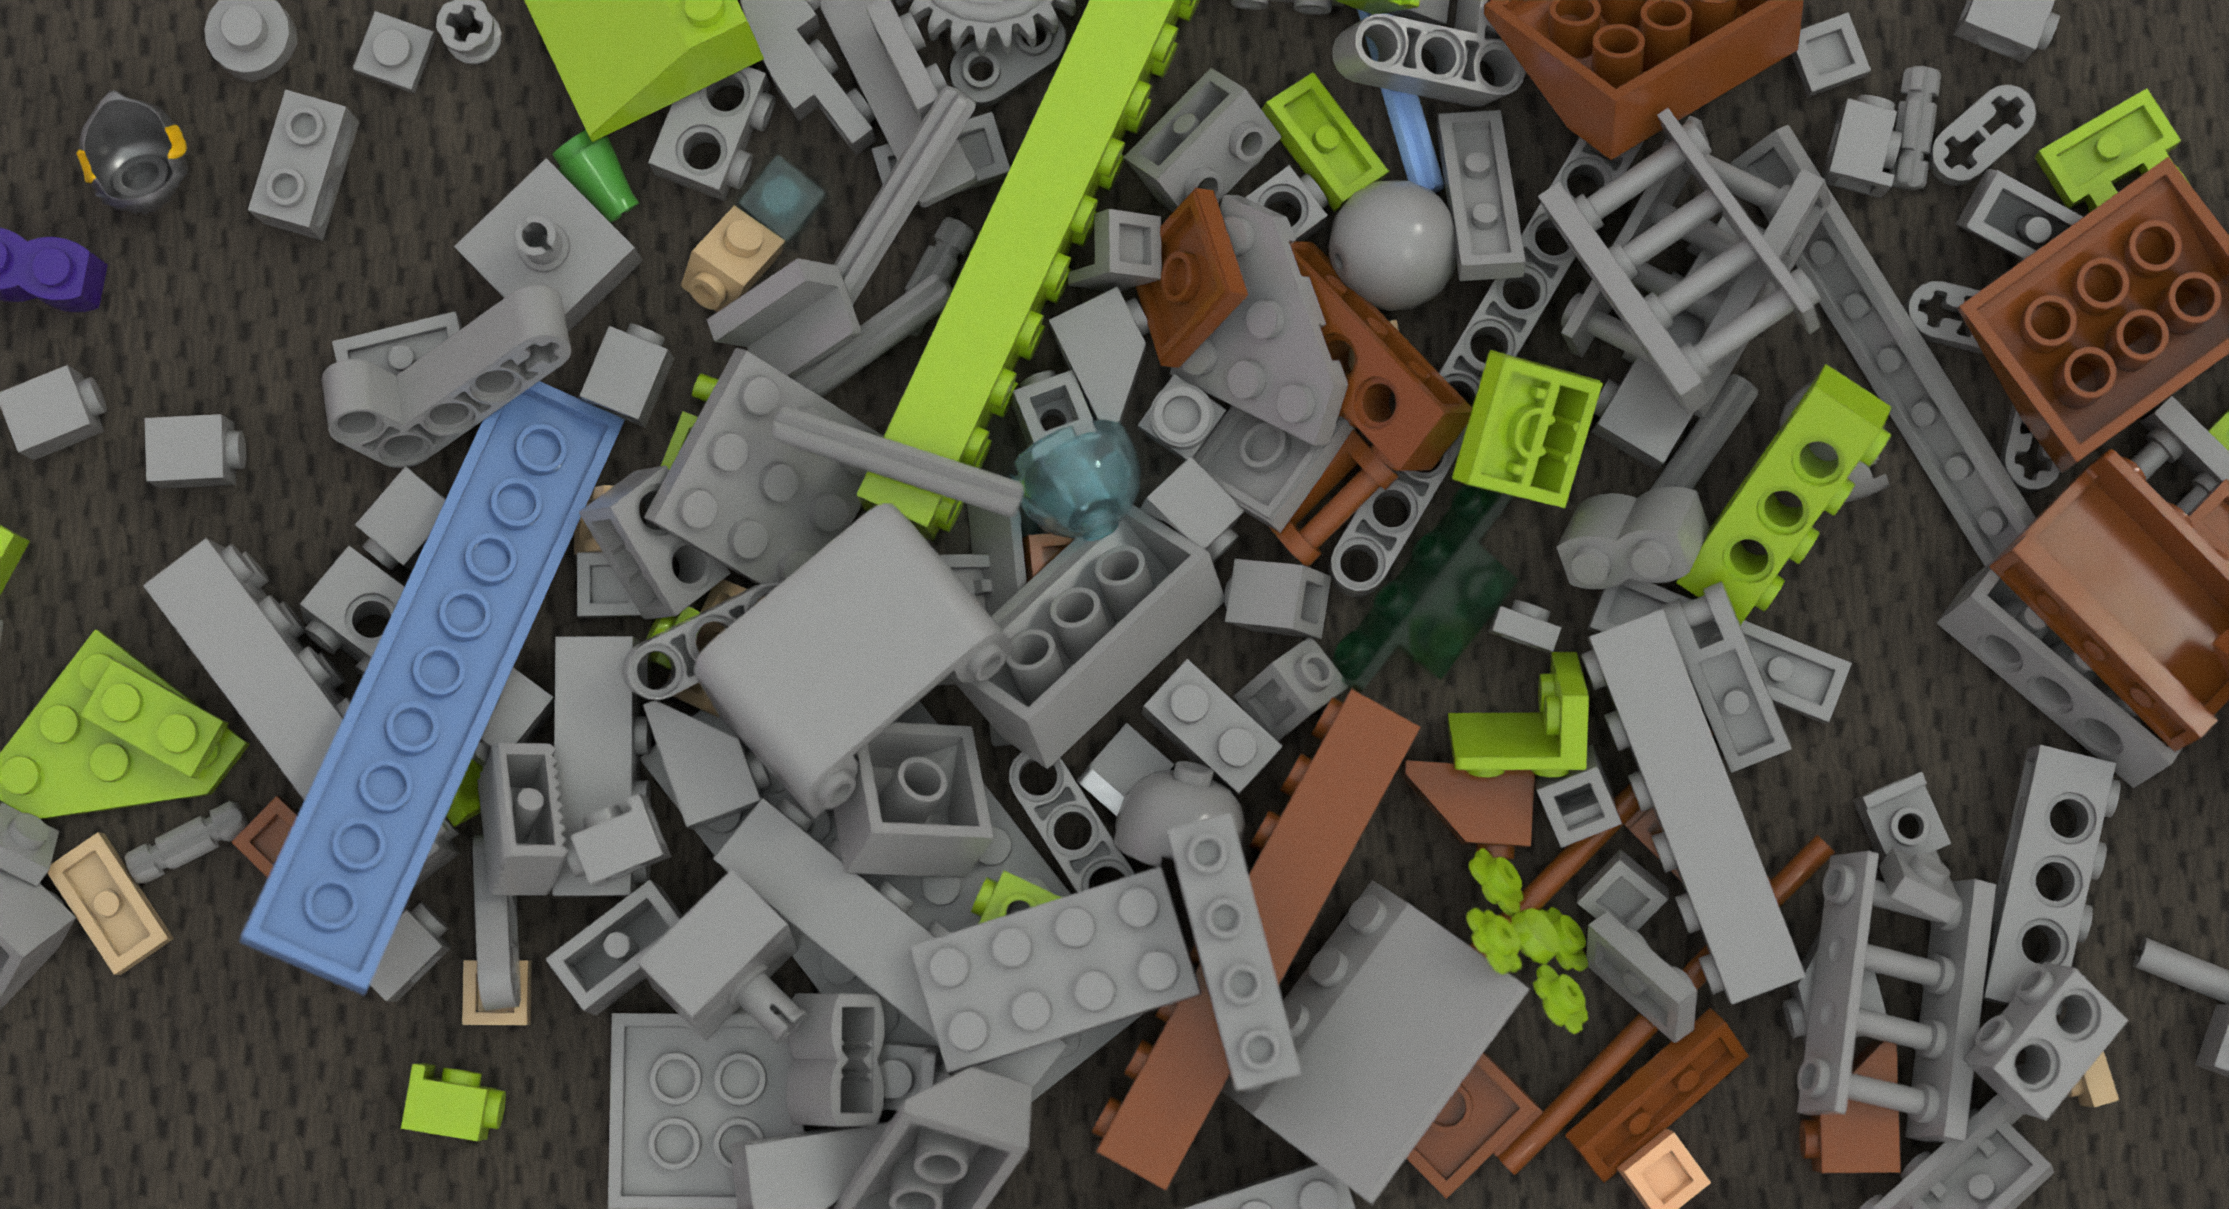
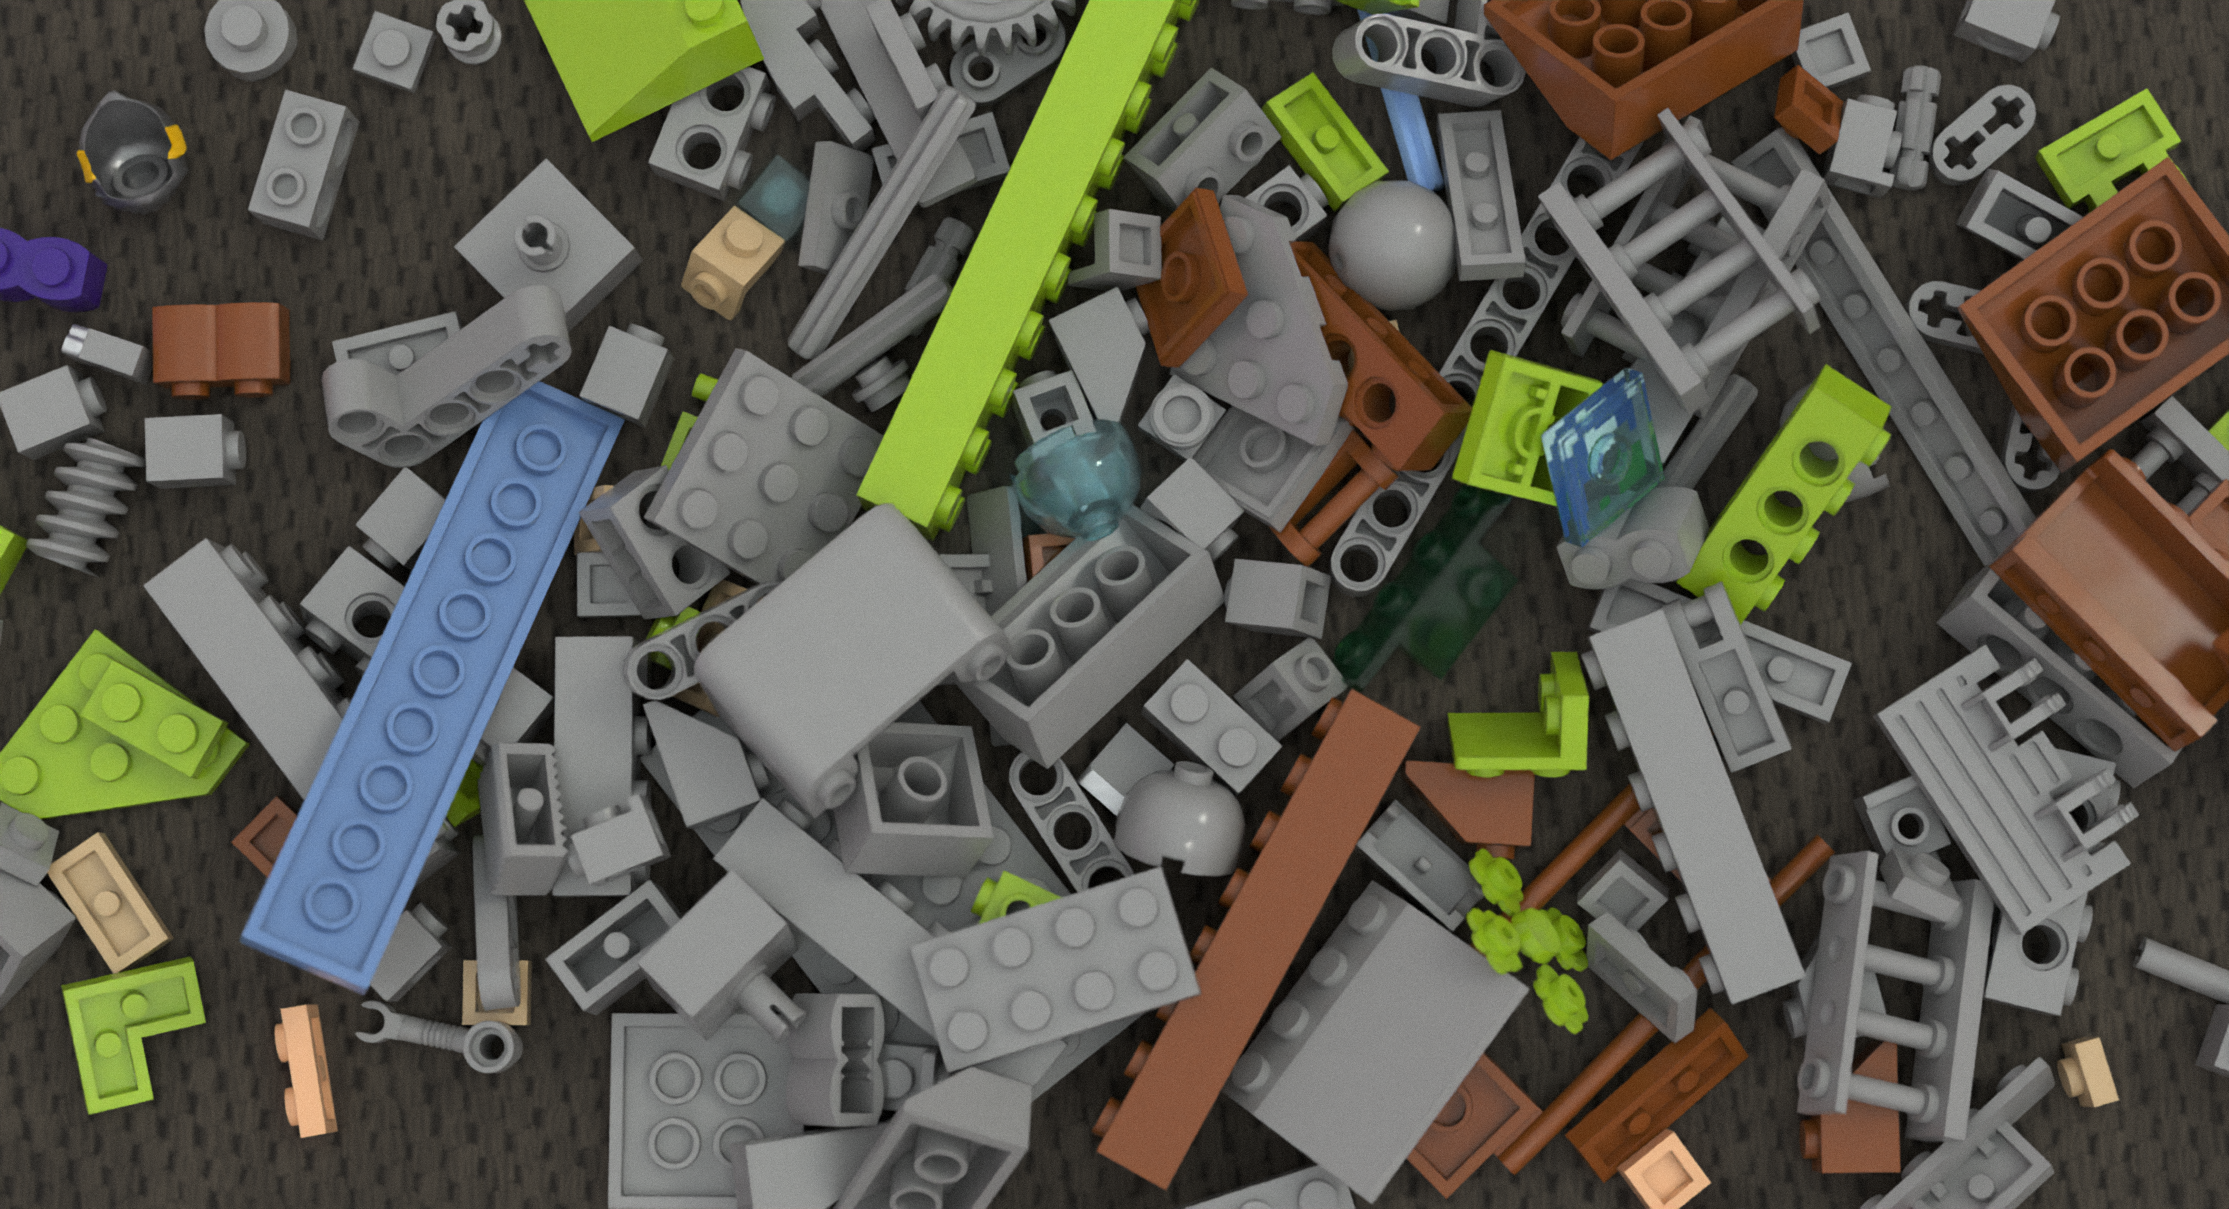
(85, 504): none -> light grey piece
(108, 353): none -> light grey piece
(113, 1015): none -> lime plate
(186, 842): light grey axle -> none
(221, 347): none -> dark orange brick
(302, 1044): none -> light nougat plate
(451, 1105): lime brick -> none
(473, 1041): none -> light grey brick
(596, 174): bright green cone -> none
(791, 317): light grey panel -> none
(834, 203): none -> light grey plate
(881, 382): none -> light grey plate
(898, 461): light grey axle -> none
(1233, 951): light grey brick -> none
(1420, 866): none -> light grey hinge
(1525, 625): light grey plate -> none
(1579, 801): light grey brick -> none
(1603, 457): none -> clear light blue tile
(1808, 110): none -> dark orange plate
(1999, 792): none -> light grey hinge
(2054, 1052): light grey brick -> none

